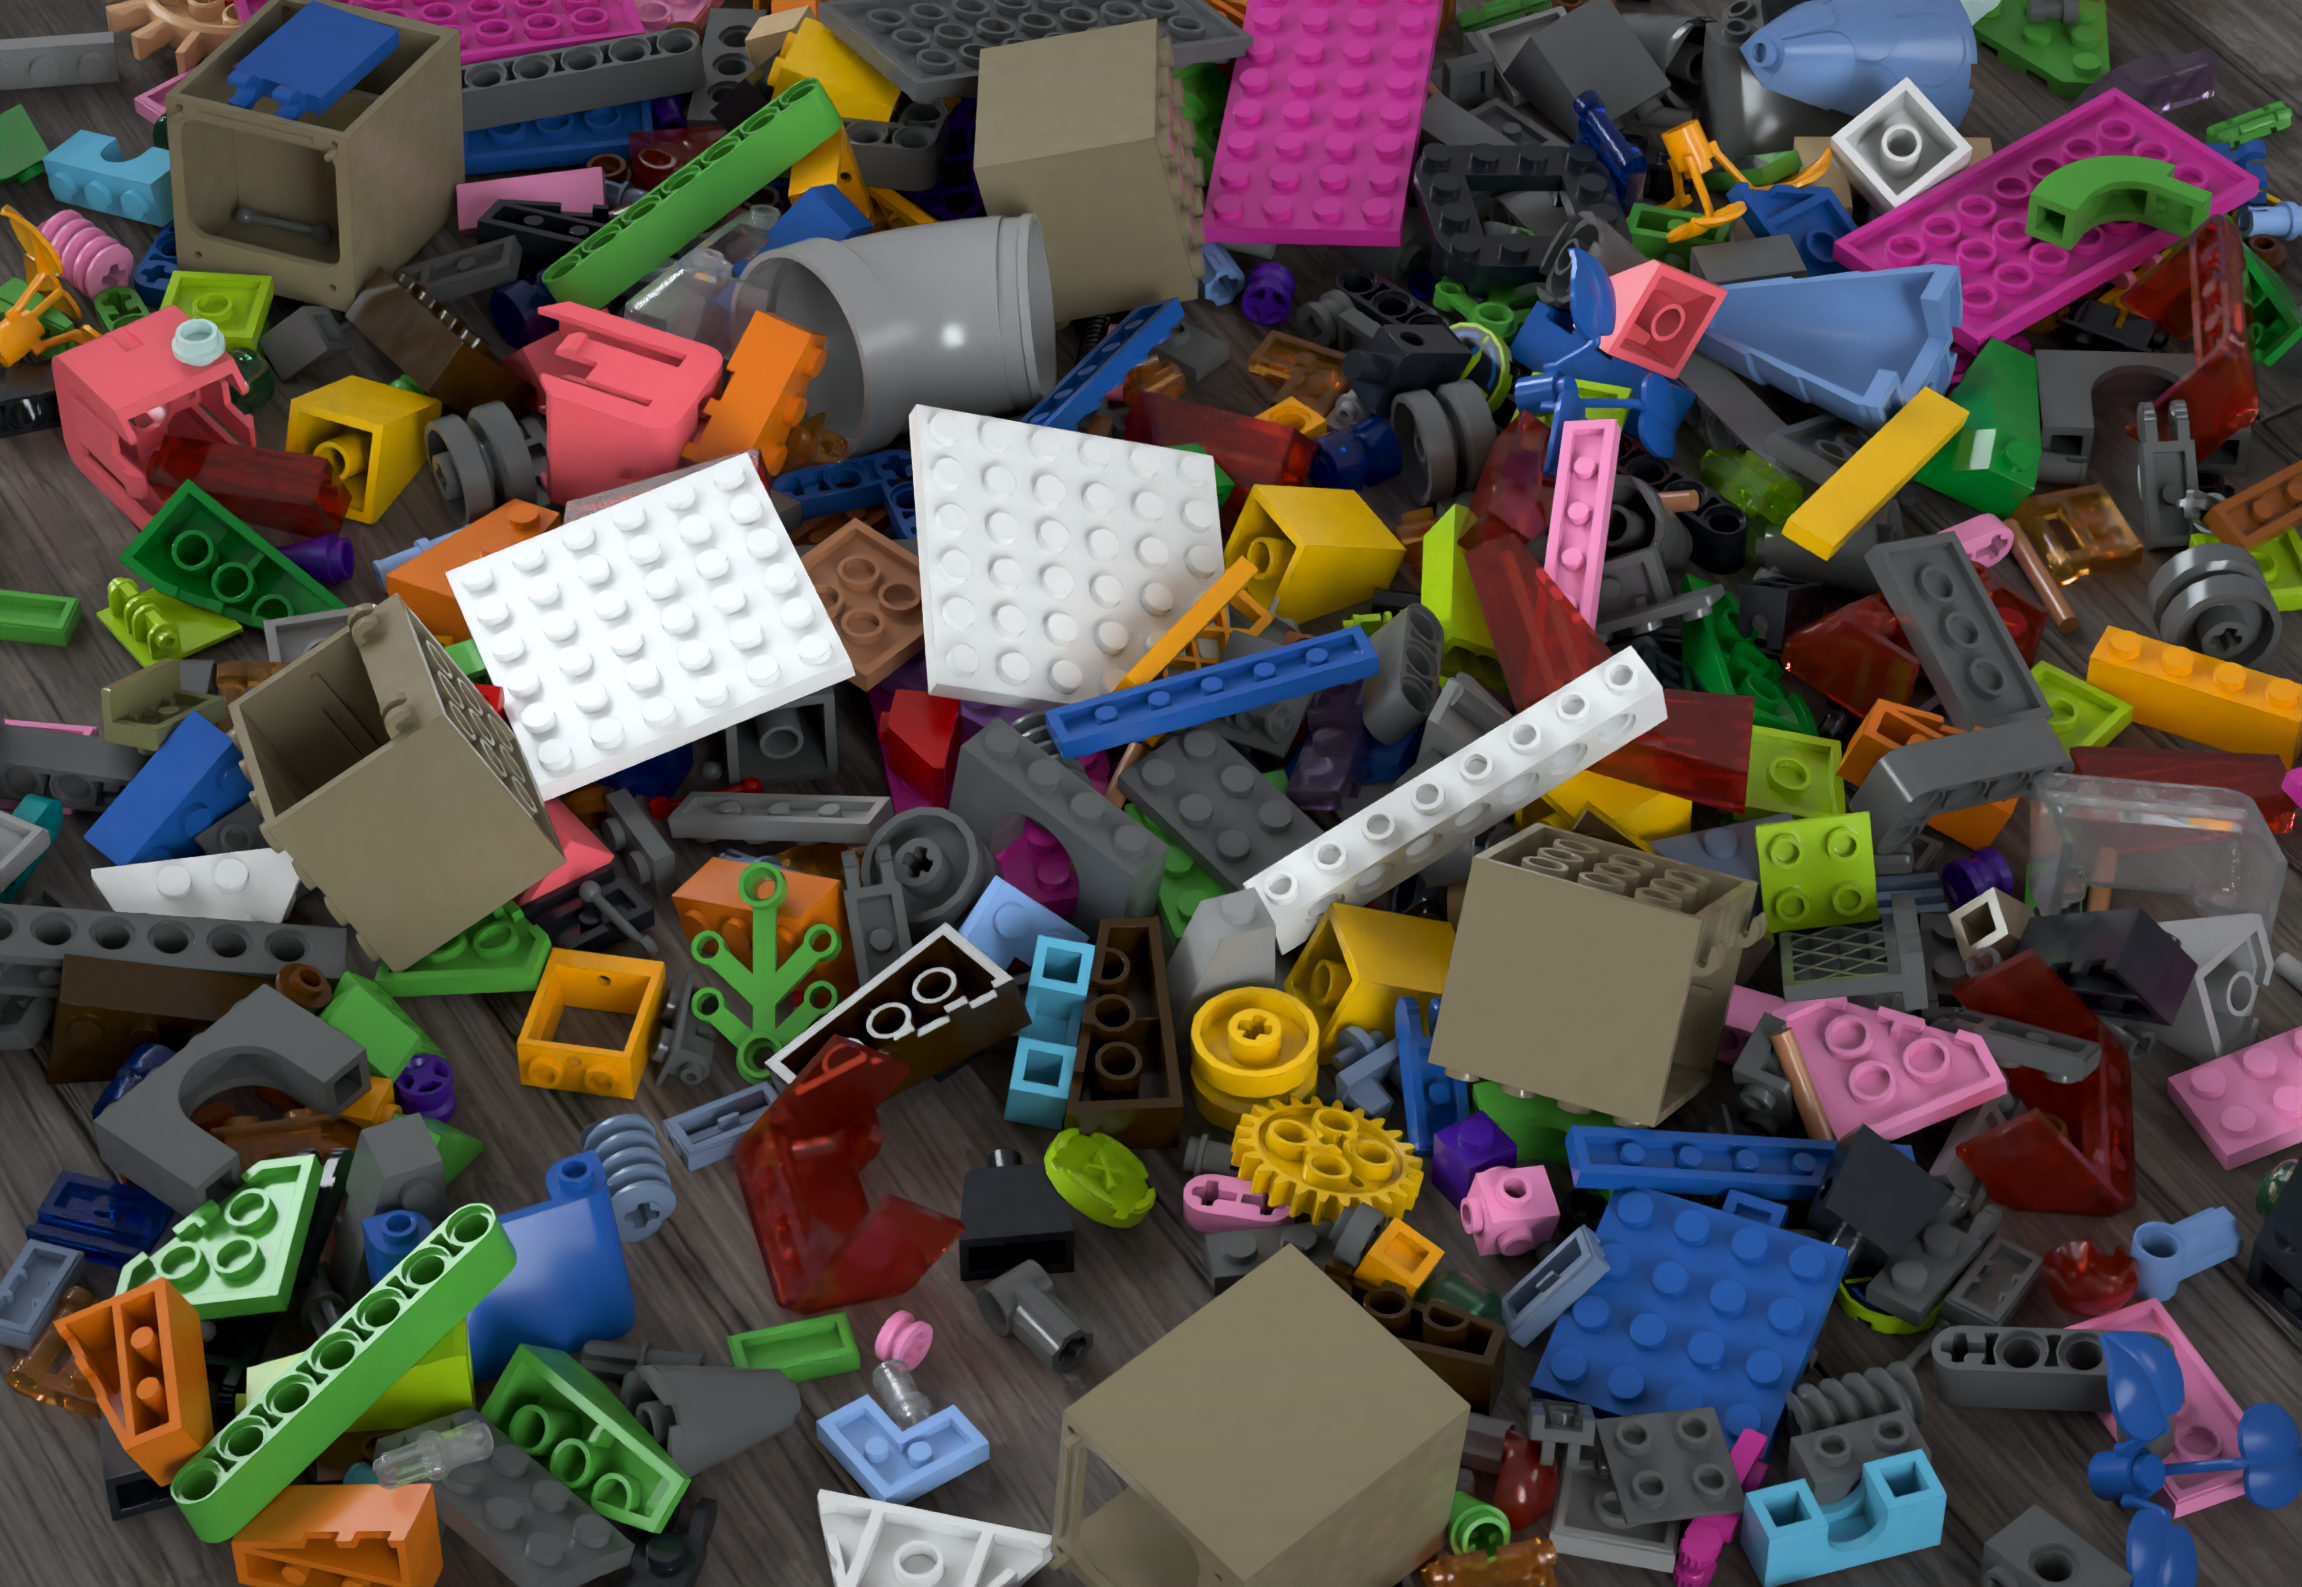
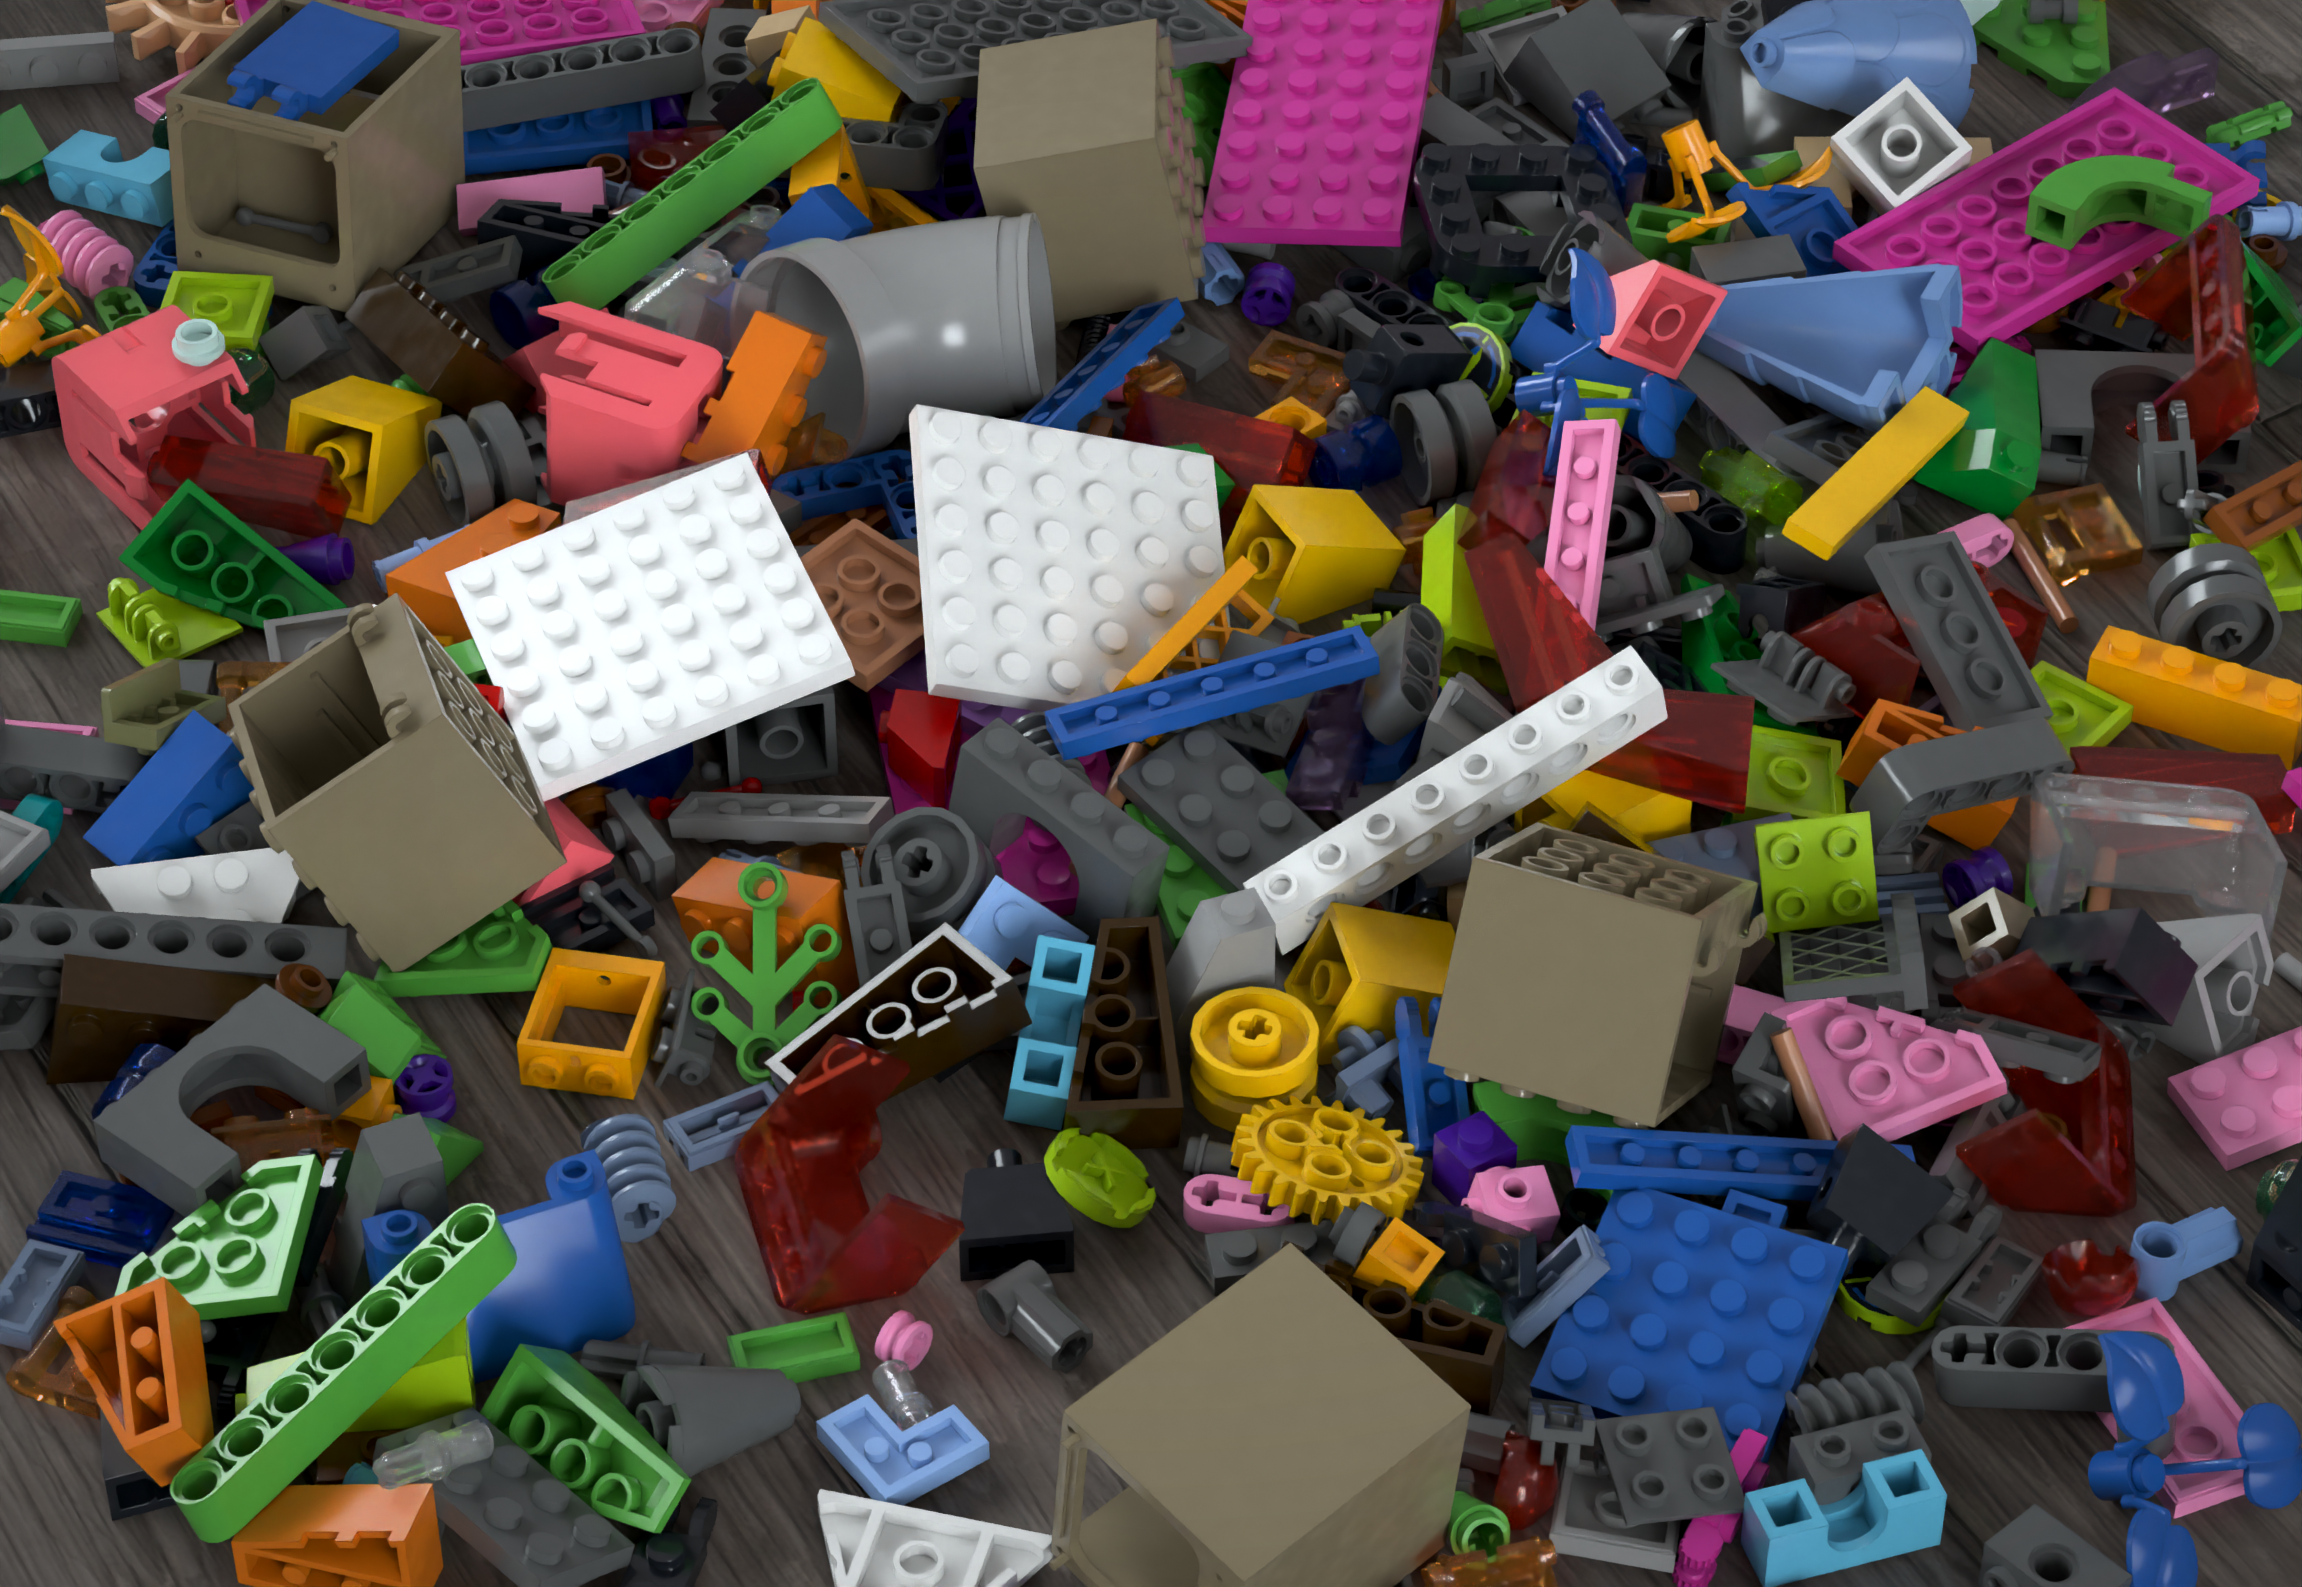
(1483, 1246): none -> black hinge
(1791, 681): none -> dark grey hinge

